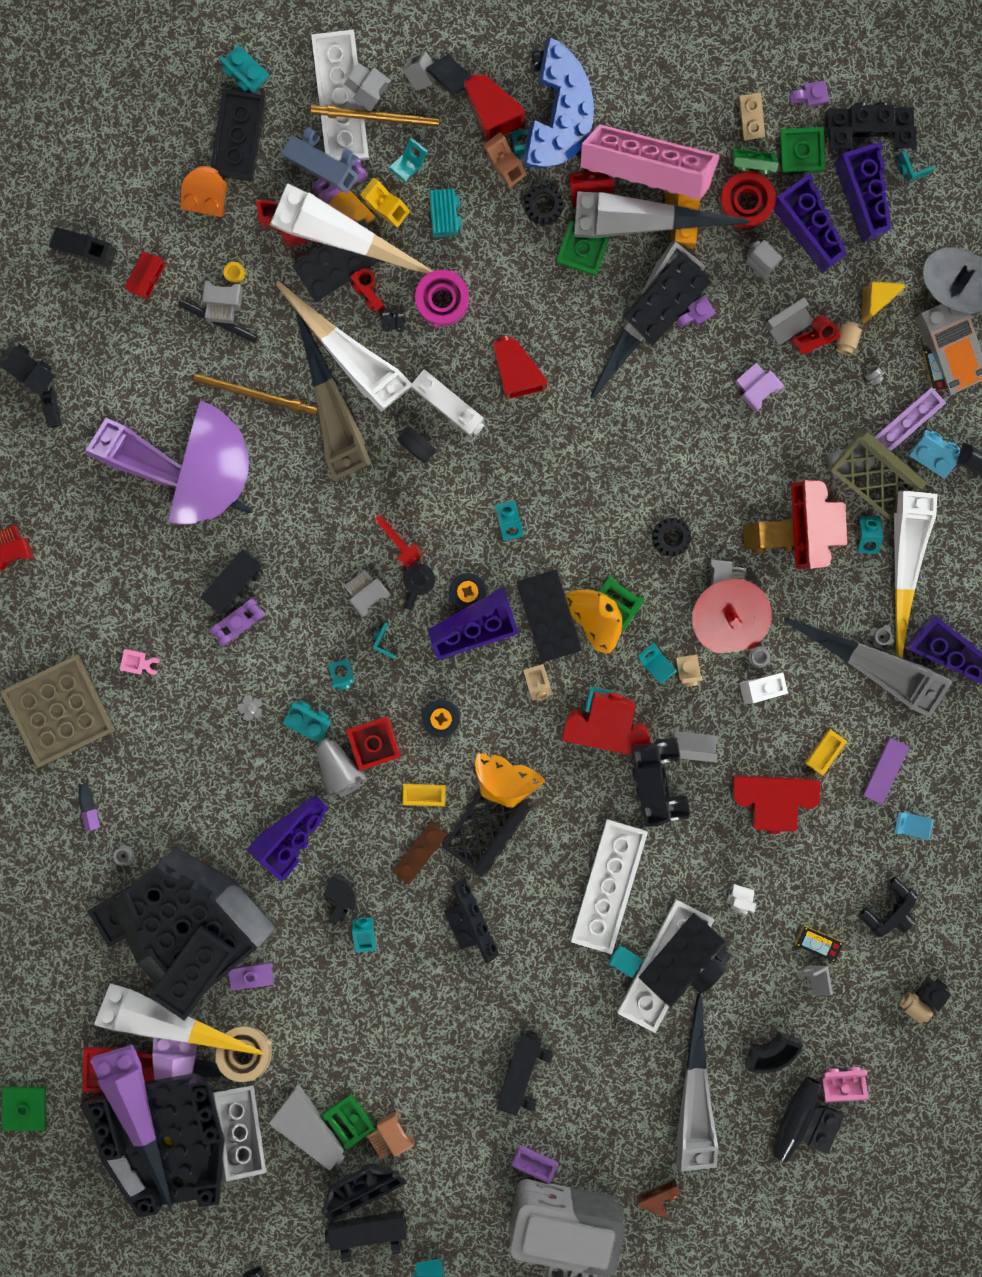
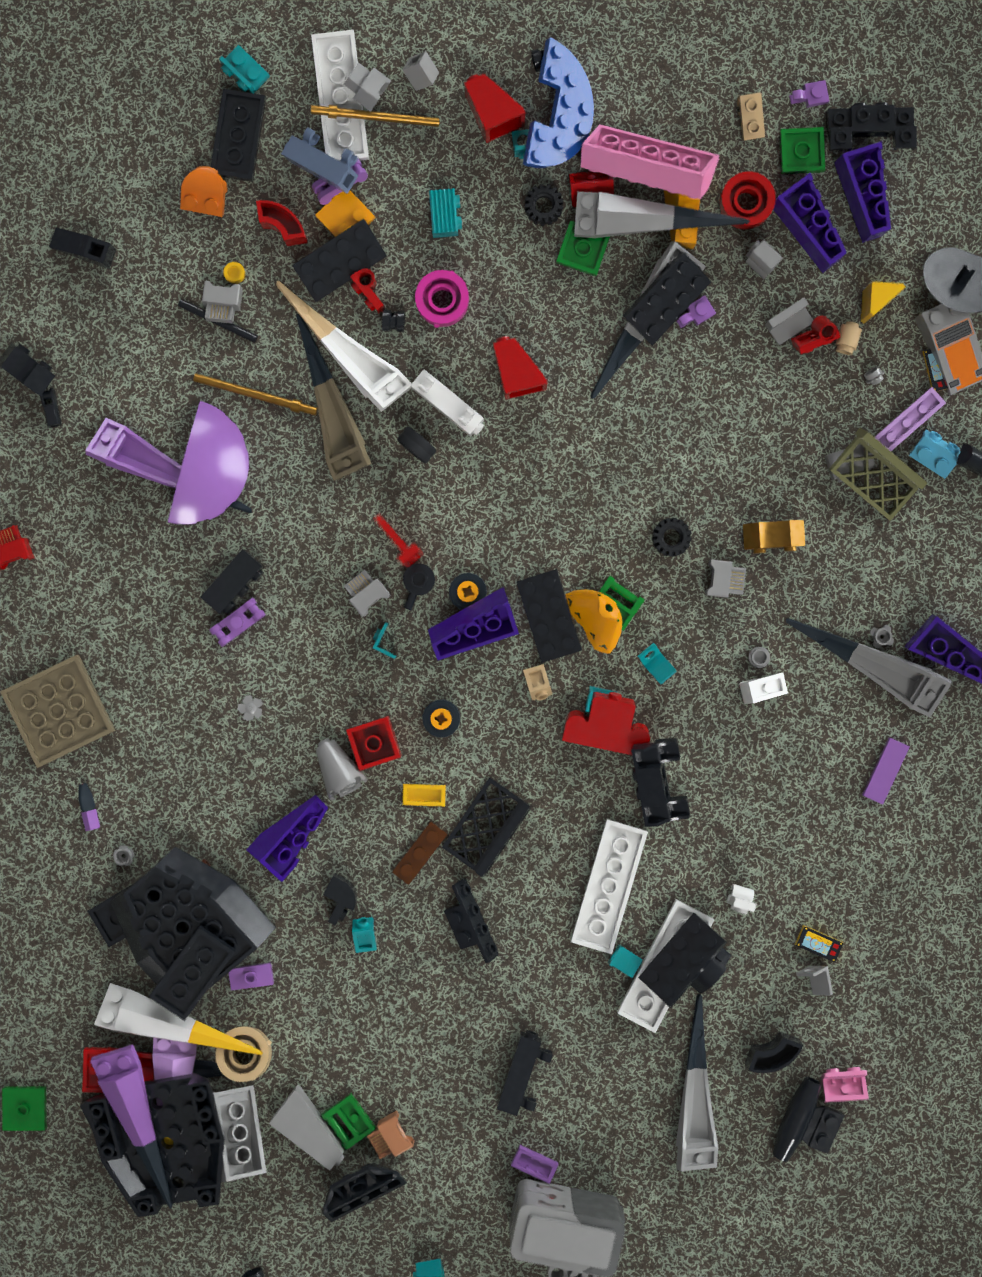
(135, 661): bright pink plate -> none
(145, 275): red panel -> none
(306, 721): teal bracket -> none
(314, 220): white plate -> none
(341, 683): teal bracket -> none
(367, 1231): black brick -> none
(384, 203): yellow brick -> none
(408, 163): teal bracket -> none
(449, 74): black piece -> none
(503, 160): nougat brick -> none
(505, 783): light orange piece -> none
(509, 517): teal bracket -> none
(653, 1199): copper slope -> none
(688, 670): tan bracket -> none
(697, 746): light grey panel -> none
(746, 617): piece -> none
(747, 159): green plate -> none
(757, 386): lavender piece -> none
(775, 800): red brick -> none
(815, 524): brick -> none
(825, 752): yellow tile -> none
(870, 531): teal bracket -> none
(898, 917): black connector -> none
(906, 169): teal bracket -> none
(911, 534): white plate -> none
(914, 825): medium azure bracket -> none
(916, 1007): tan brick -> none
(934, 993): black brick -> none

